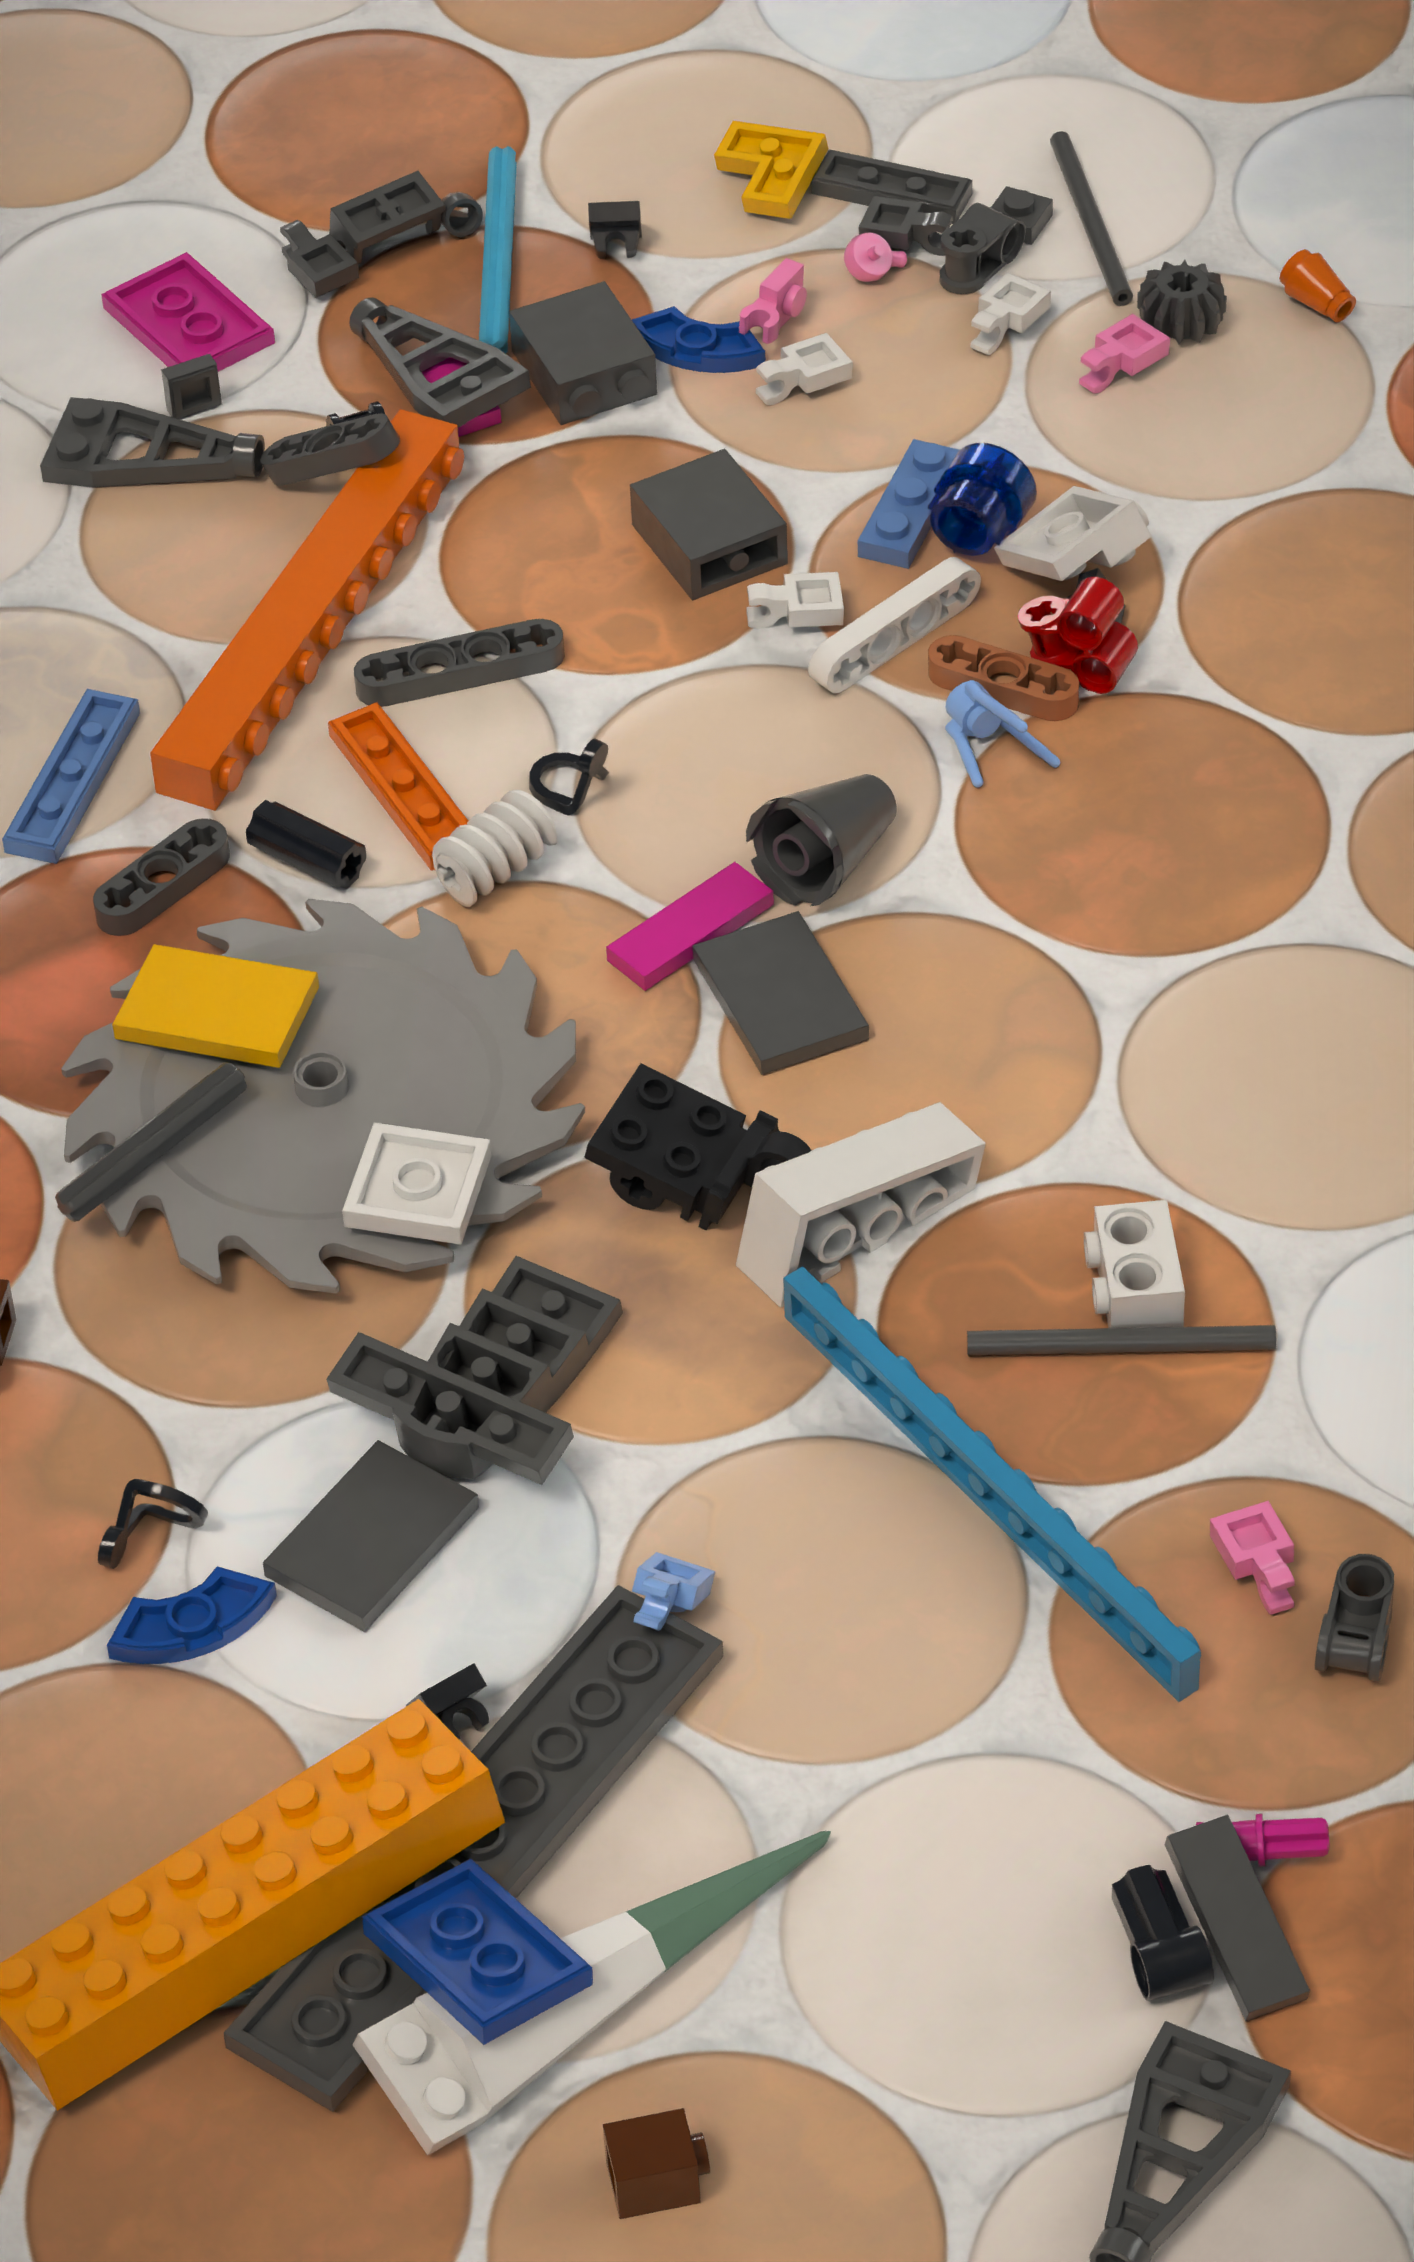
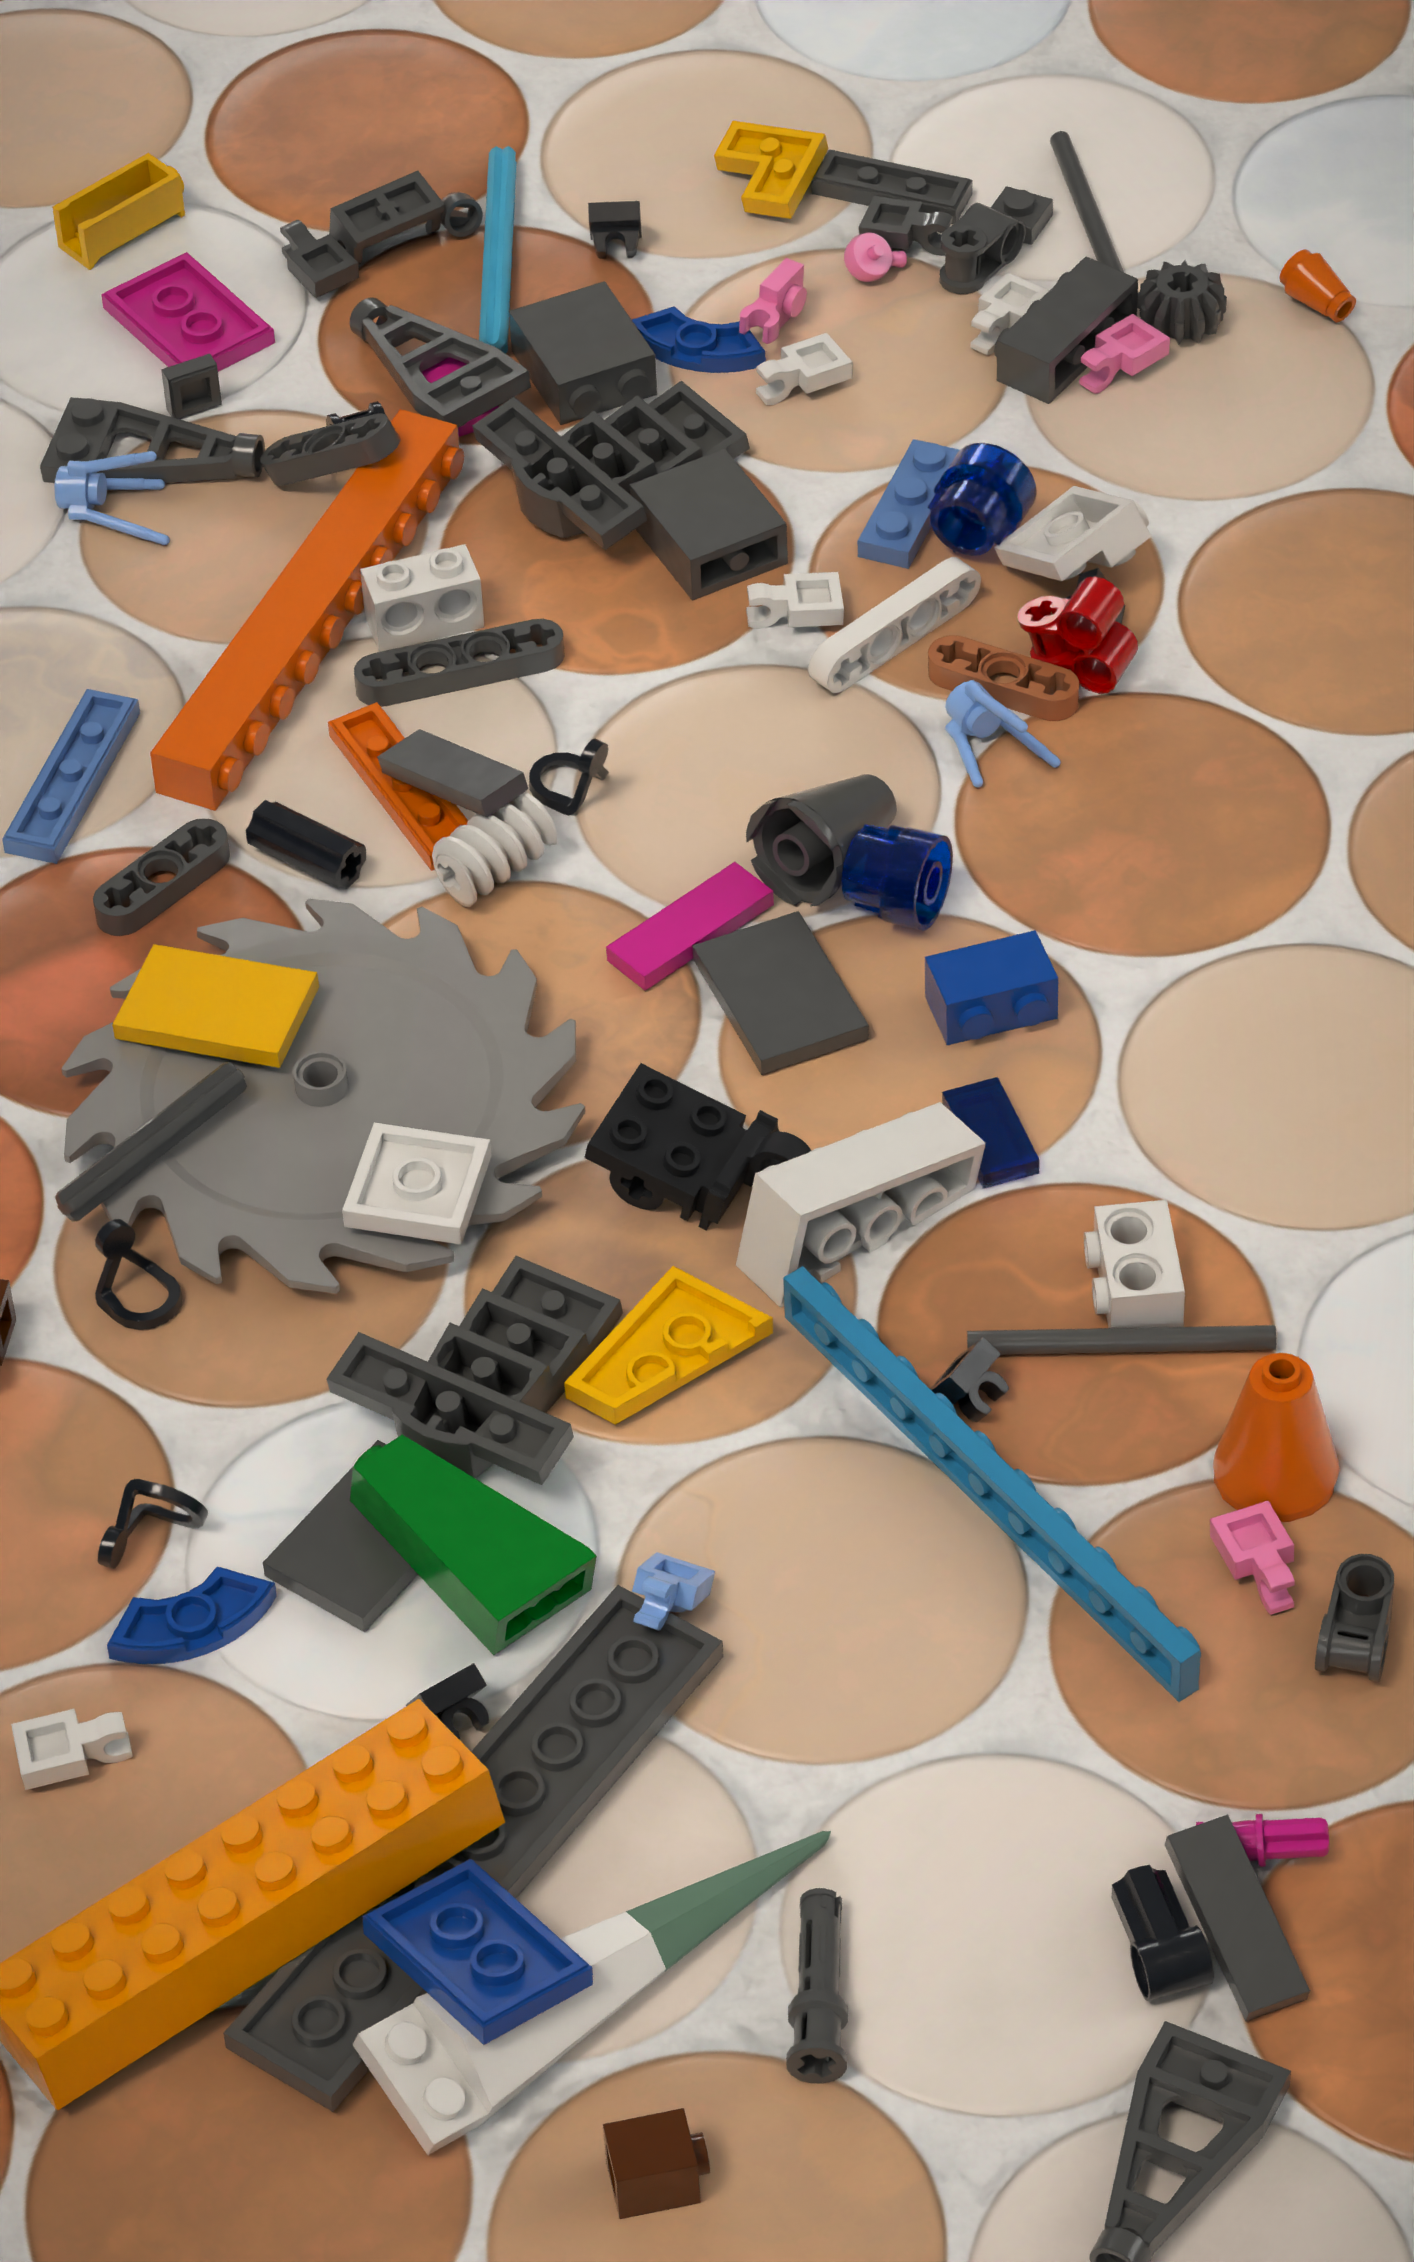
(57, 1746): none -> white plate
(81, 488): none -> light blue plant
(114, 1242): none -> black piece
(118, 209): none -> yellow window
(422, 598): none -> white brick
(453, 773): none -> dark grey tile
(469, 1543): none -> green slope
(585, 476): none -> dark grey slope
(663, 1344): none -> yellow wing
(818, 2009): none -> dark grey pin
(898, 874): none -> clear blue piece
(968, 1375): none -> black tile
(991, 987): none -> blue brick
(992, 1117): none -> clear blue tile
(1047, 343): none -> dark grey brick
(1277, 1442): none -> orange cone

